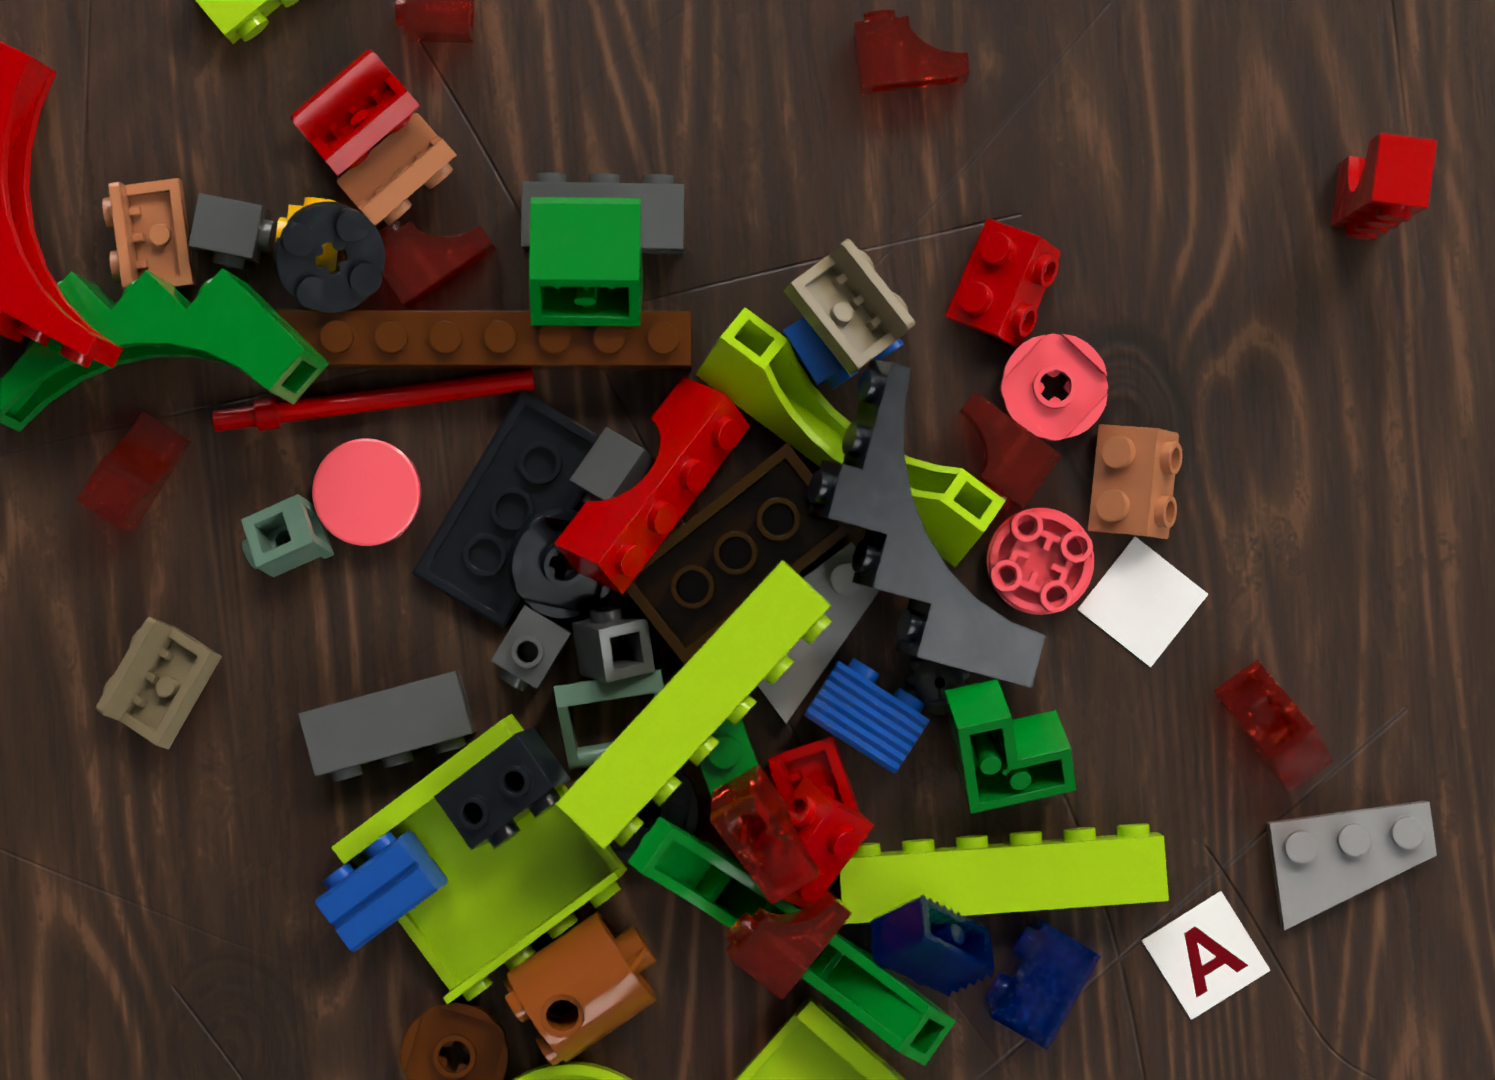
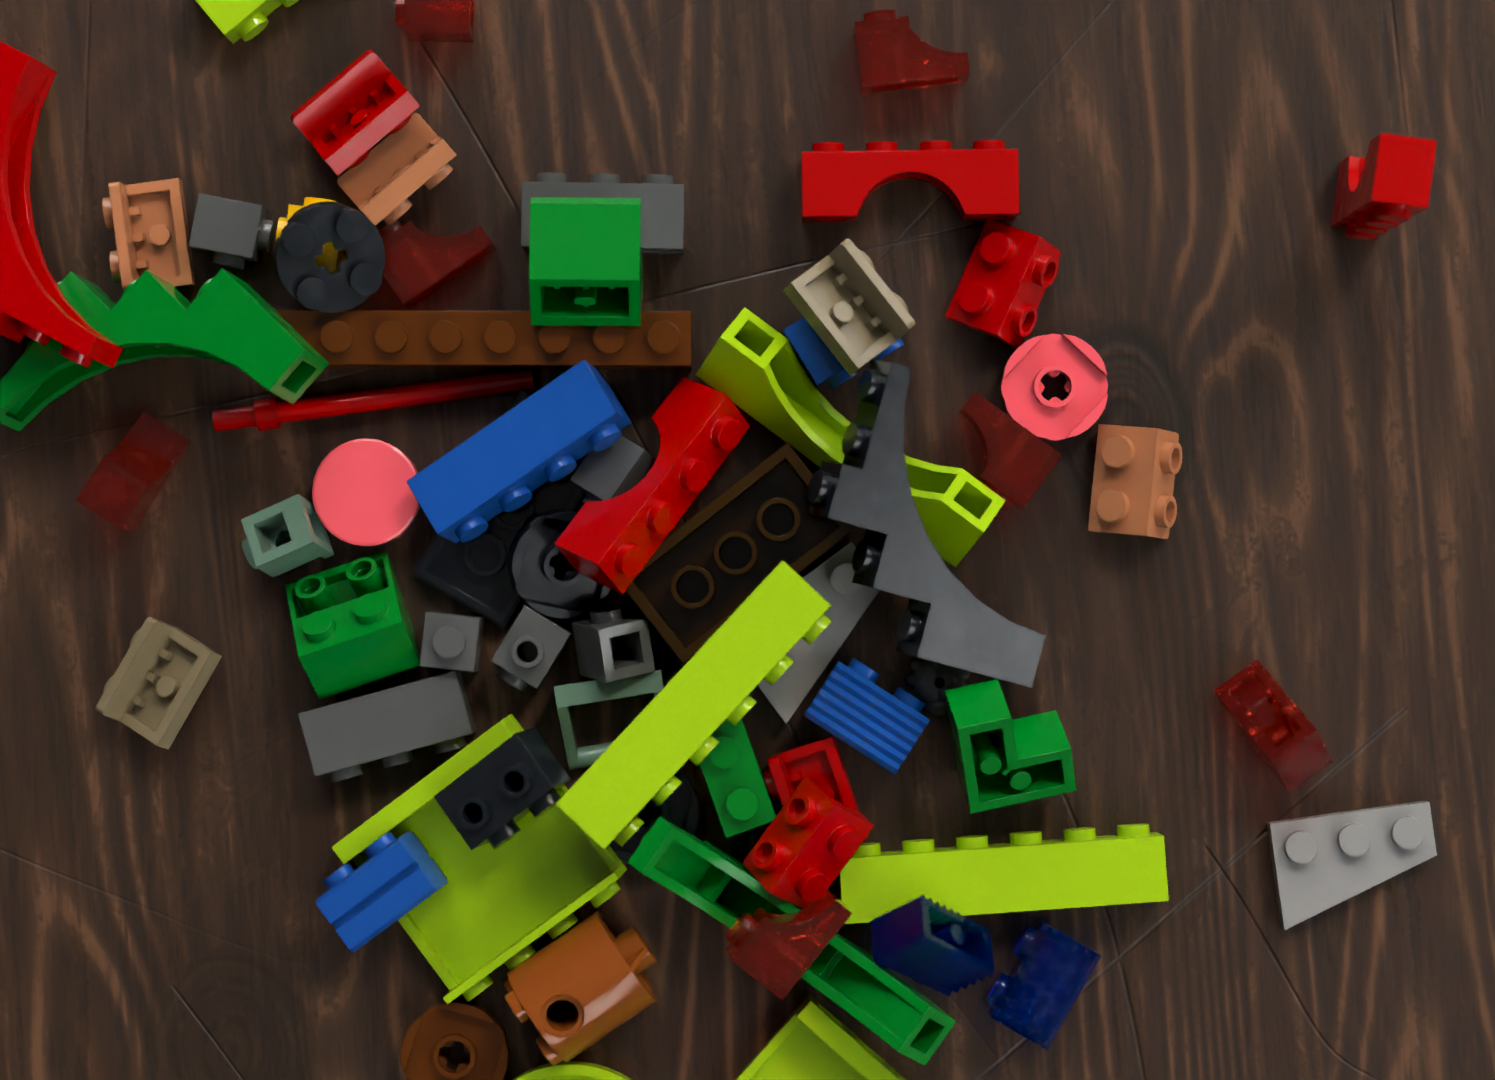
(351, 625): none -> green slope
(452, 641): none -> dark grey brick
(519, 453): none -> blue brick
(762, 834): clear red arch -> none
(977, 180): none -> red arch
(1040, 561): coral tile -> none
(1142, 601): white sticker -> none
(1206, 955): white sticker -> none

